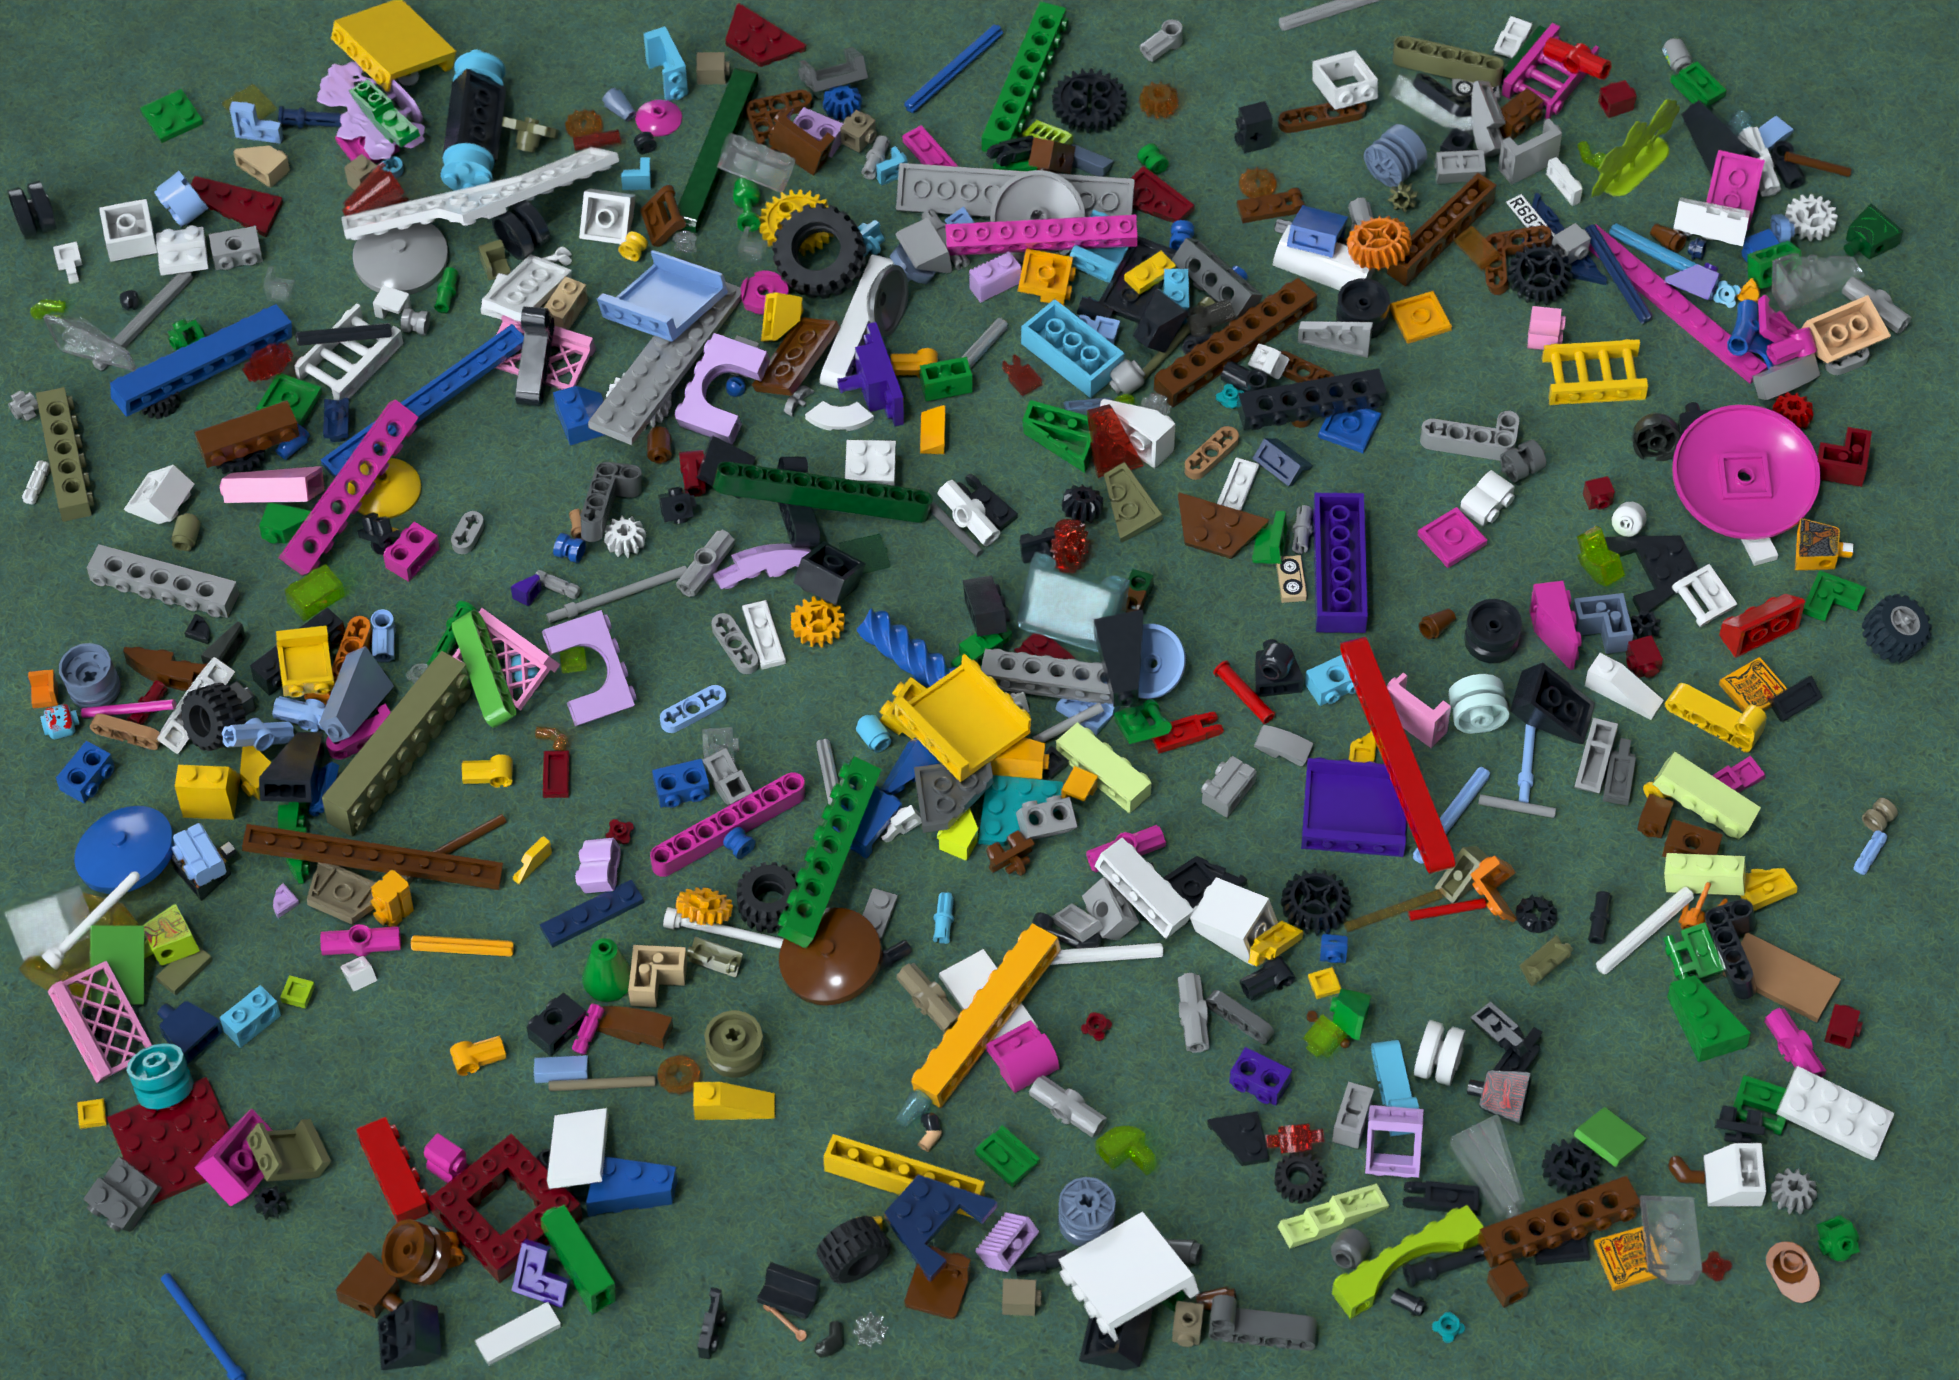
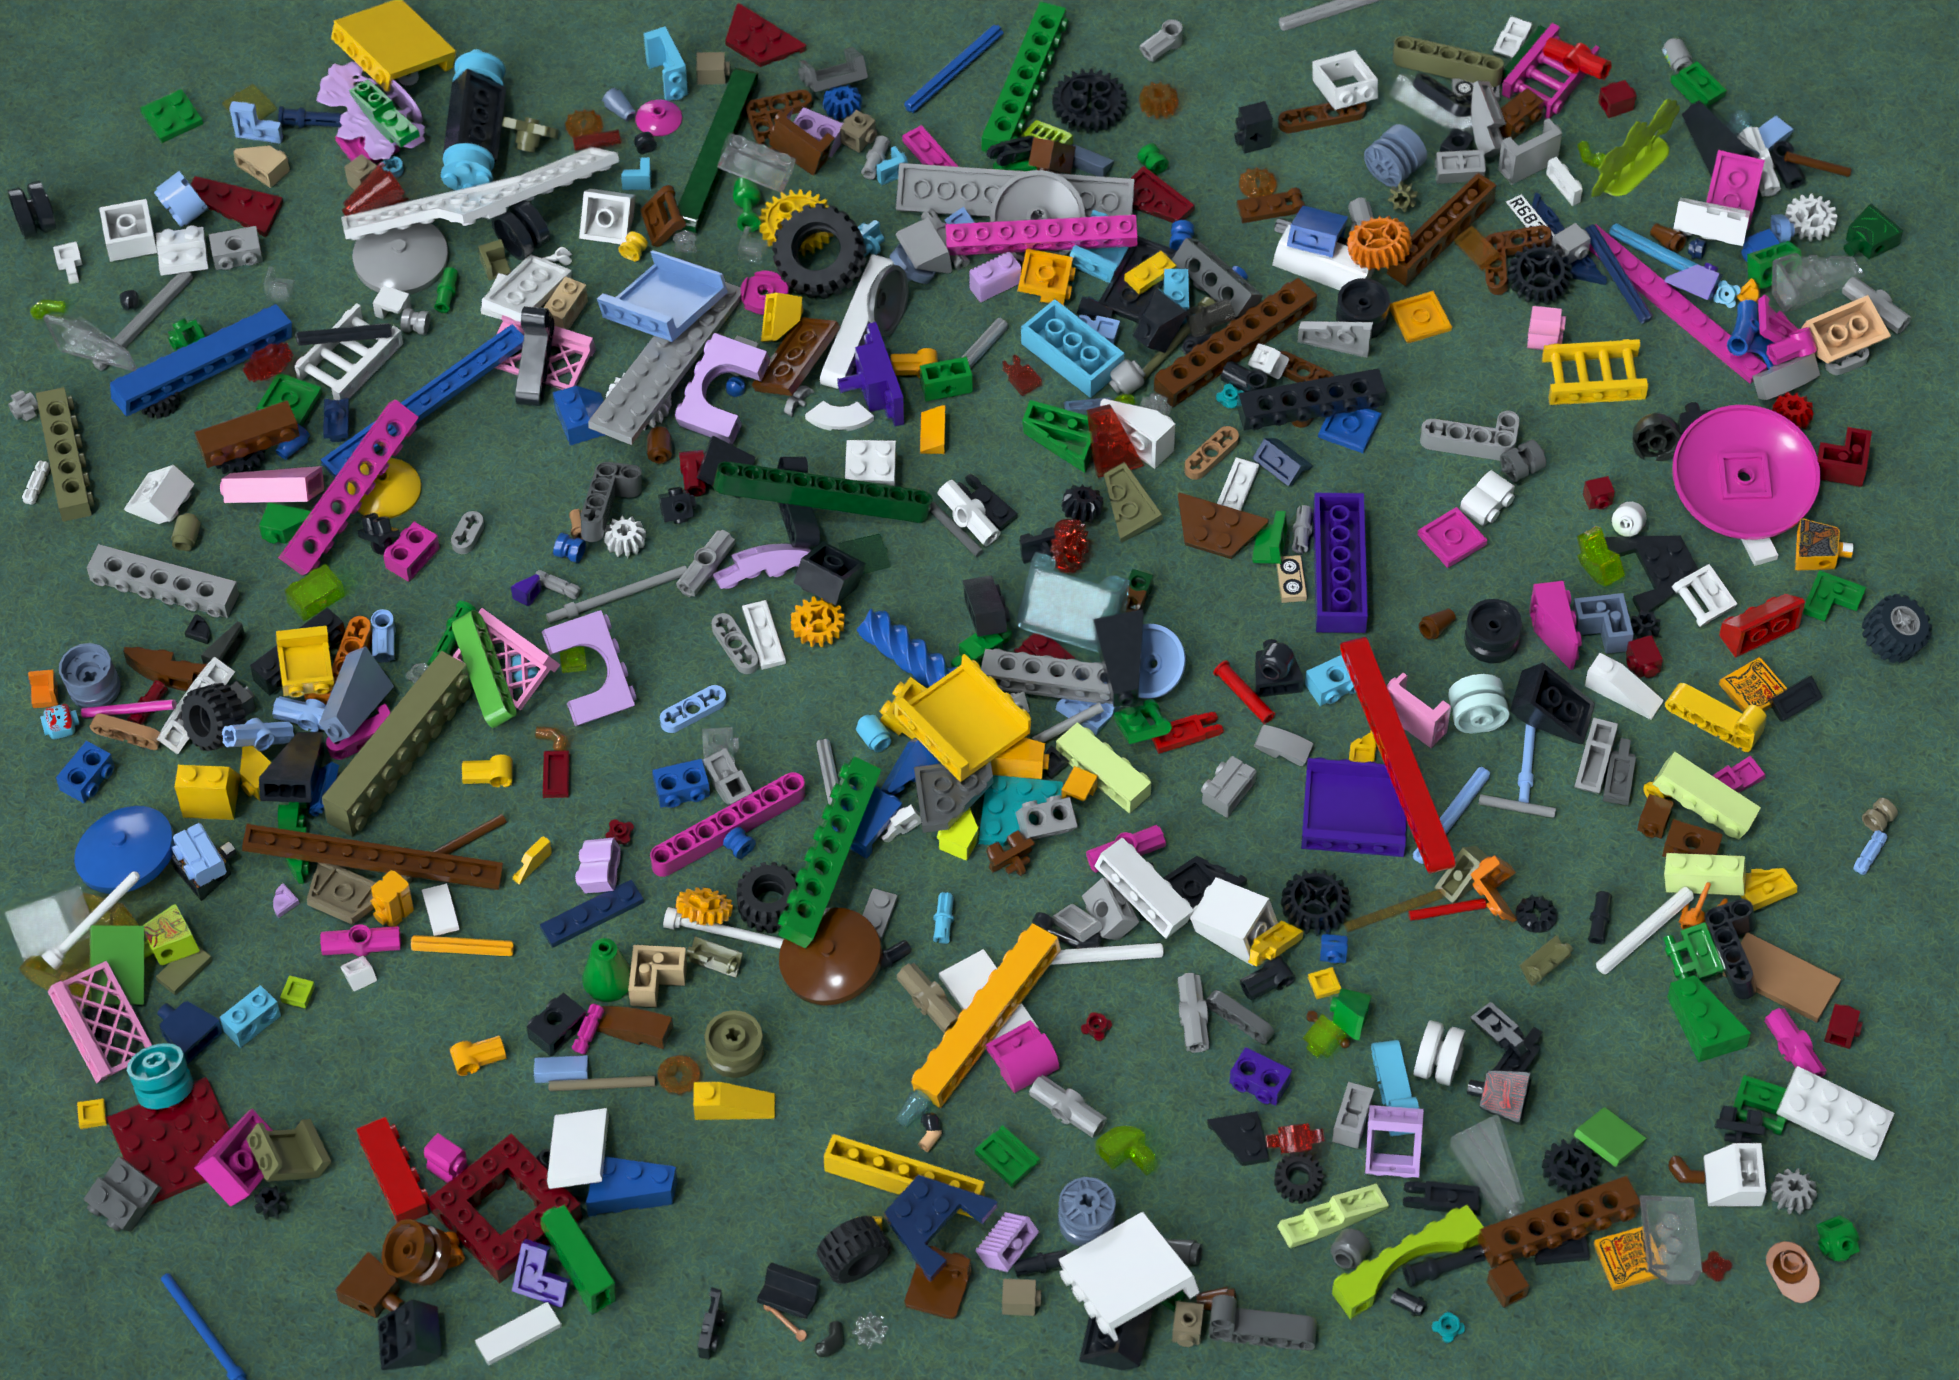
(440, 909): none -> white slope

